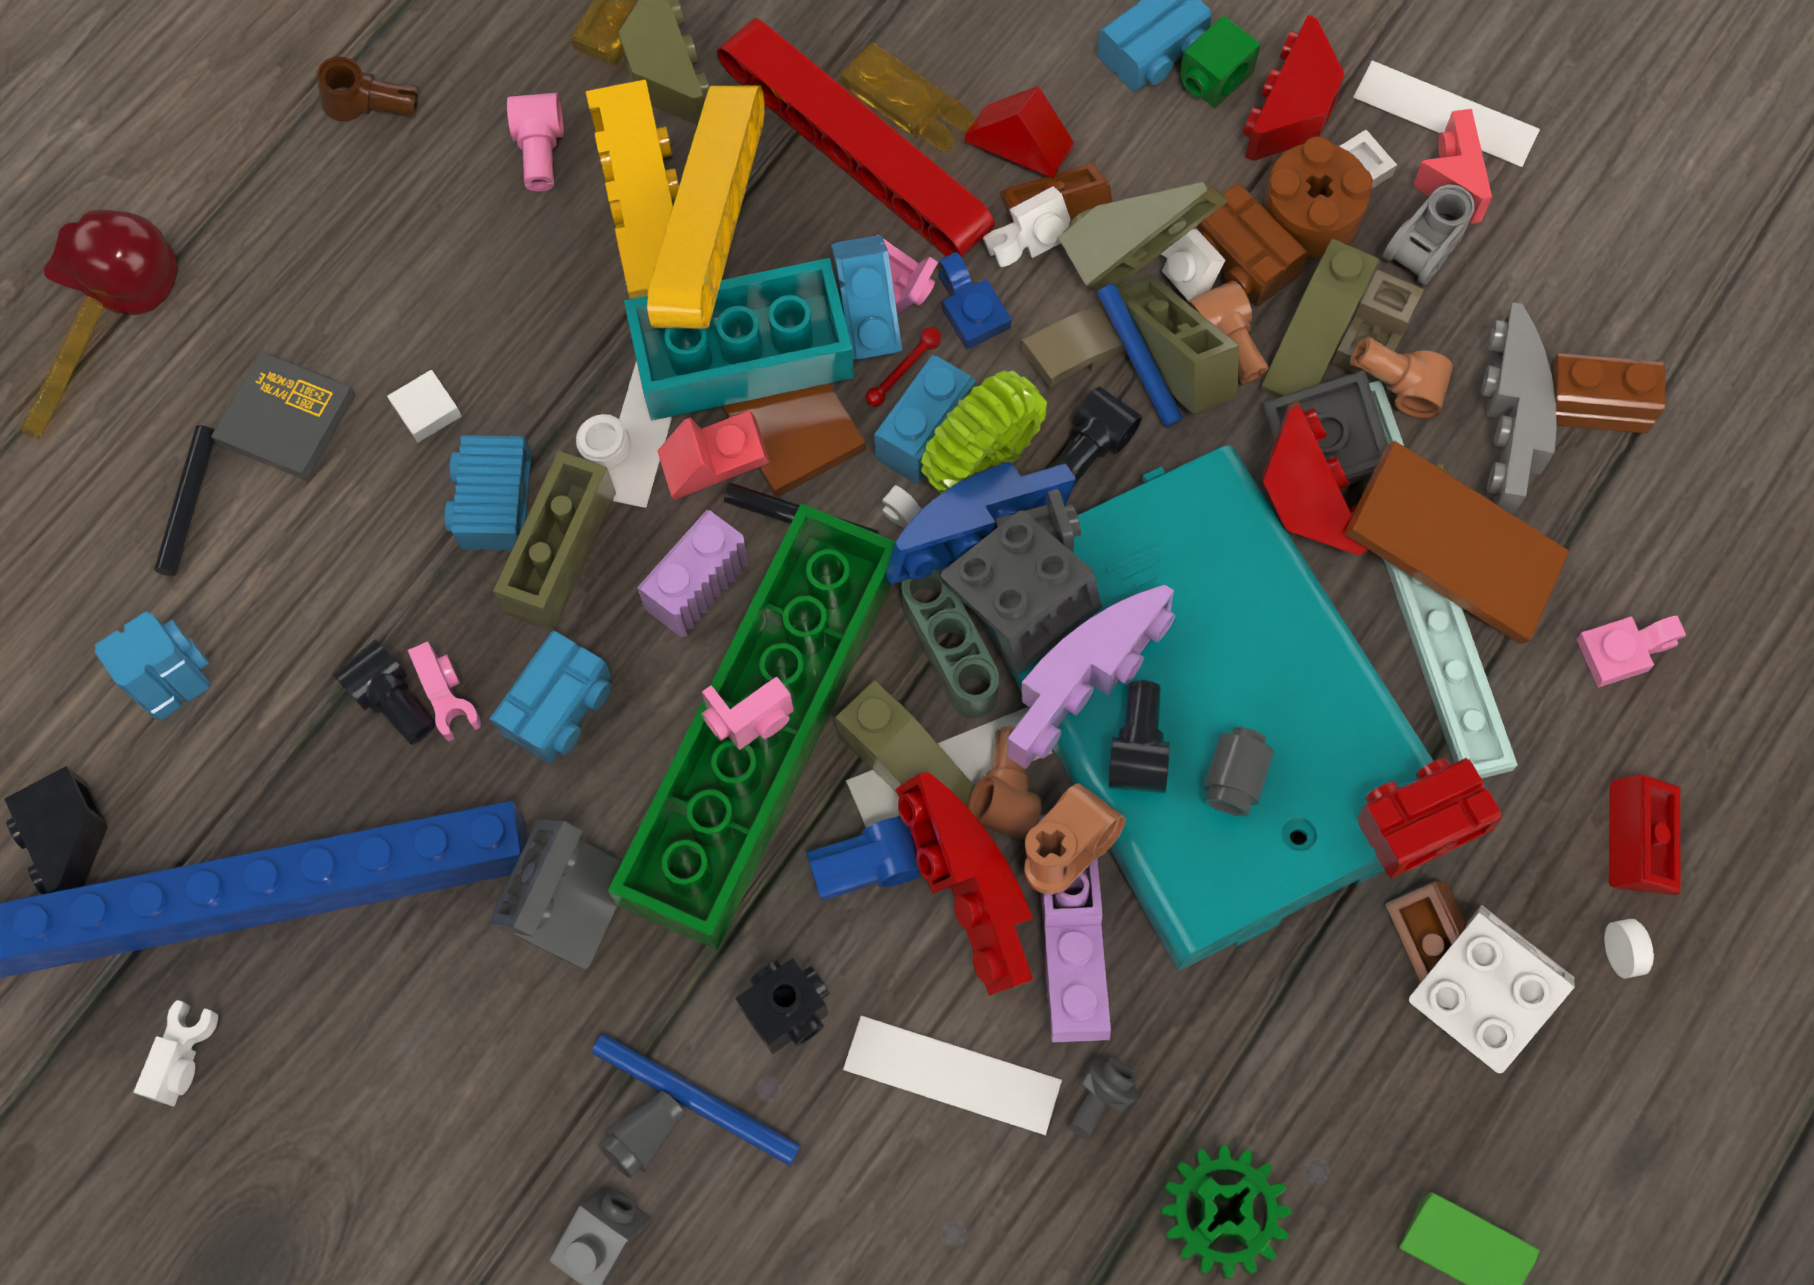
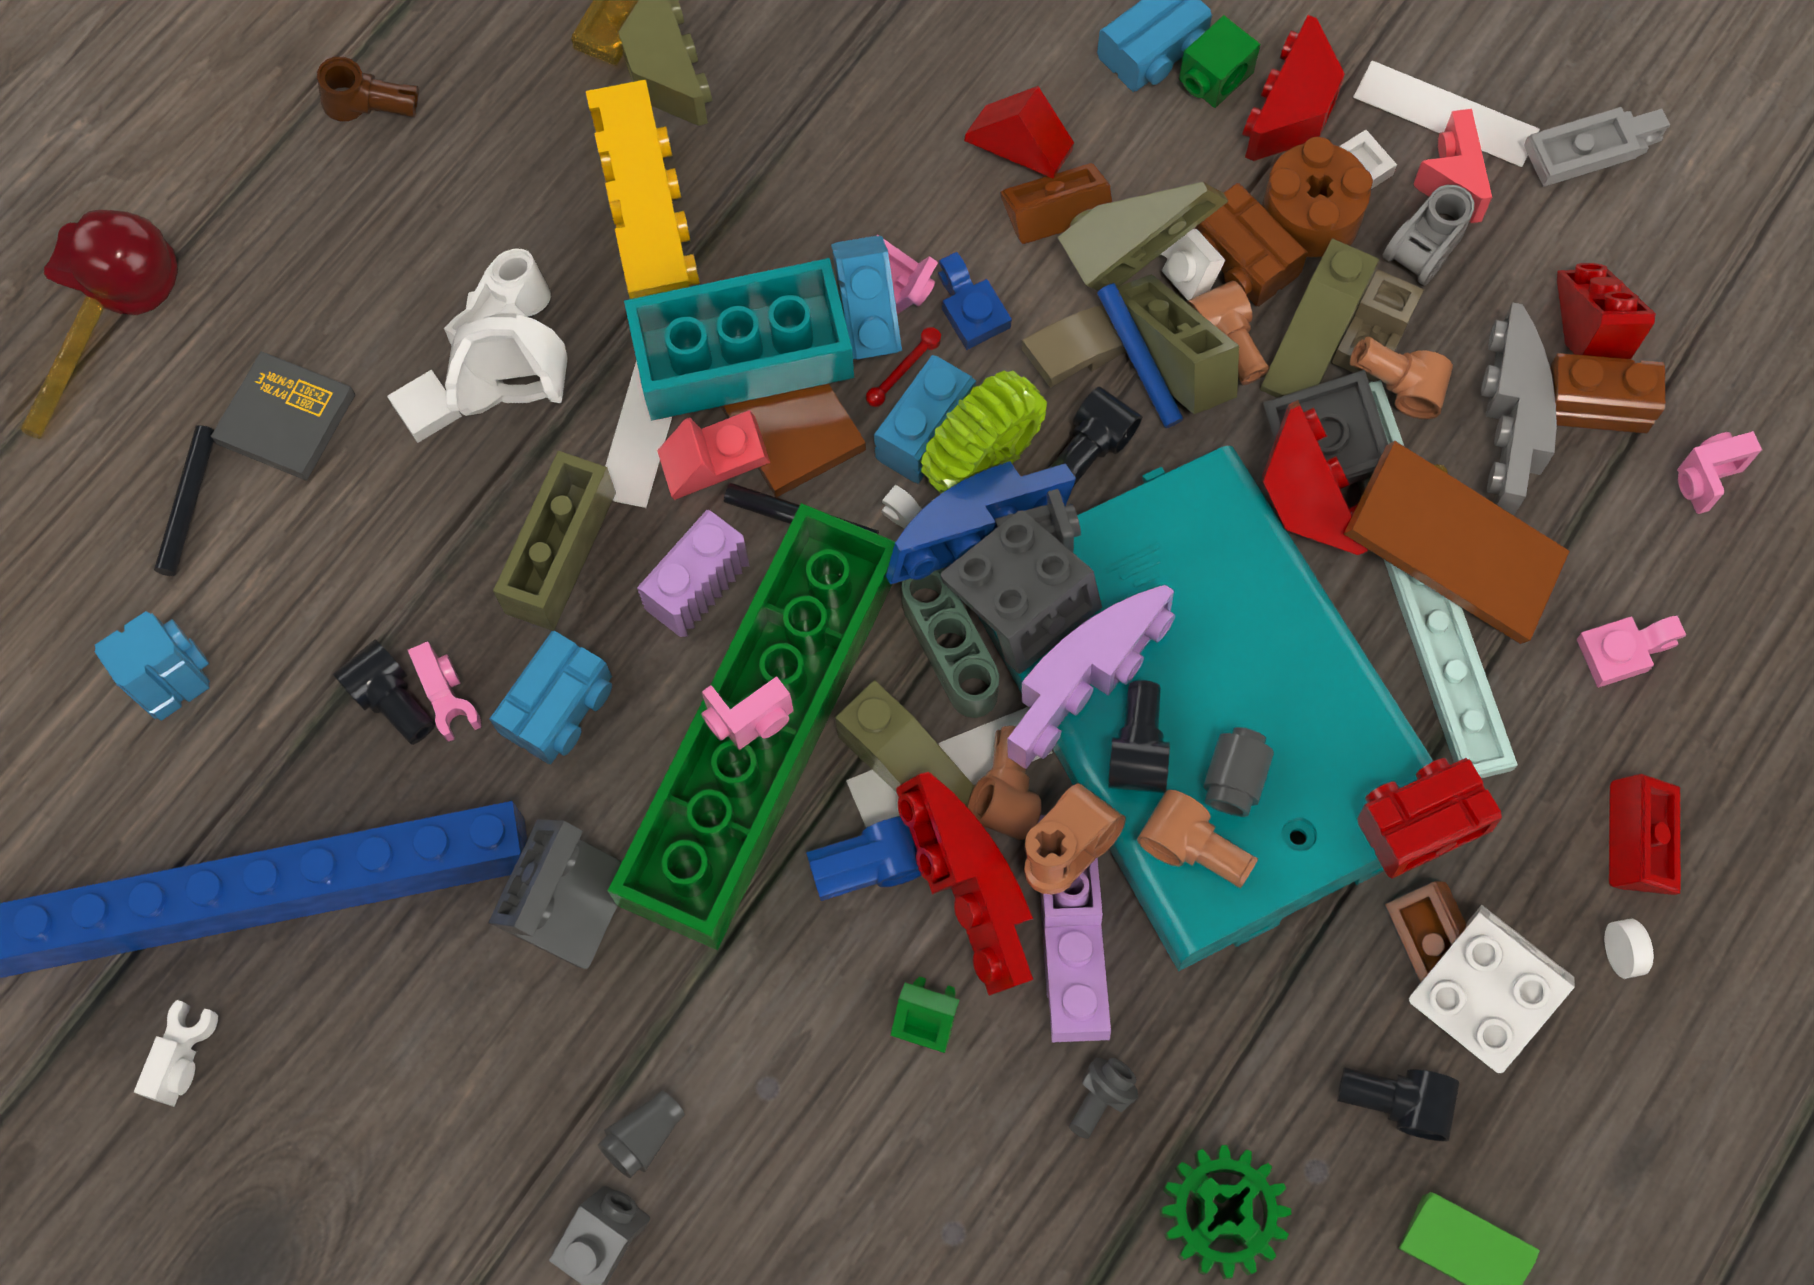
(59, 829): black slope -> none
(490, 491): dark azure brick -> none
(501, 342): none -> white piece
(536, 125): bright pink pin -> none
(603, 440): white tile -> none
(696, 1099): blue bar -> none
(706, 209): yellow beam -> none
(779, 1024): black brick -> none
(856, 139): red beam -> none
(905, 97): clear yellow hinge -> none
(925, 1015): none -> green tile
(953, 1075): white sticker -> none
(1034, 228): white plate -> none
(1182, 833): none -> nougat pin
(1418, 1102): none -> black pin
(1593, 143): none -> light grey hinge
(1601, 313): none -> red slope
(1713, 460): none -> bright pink bracket

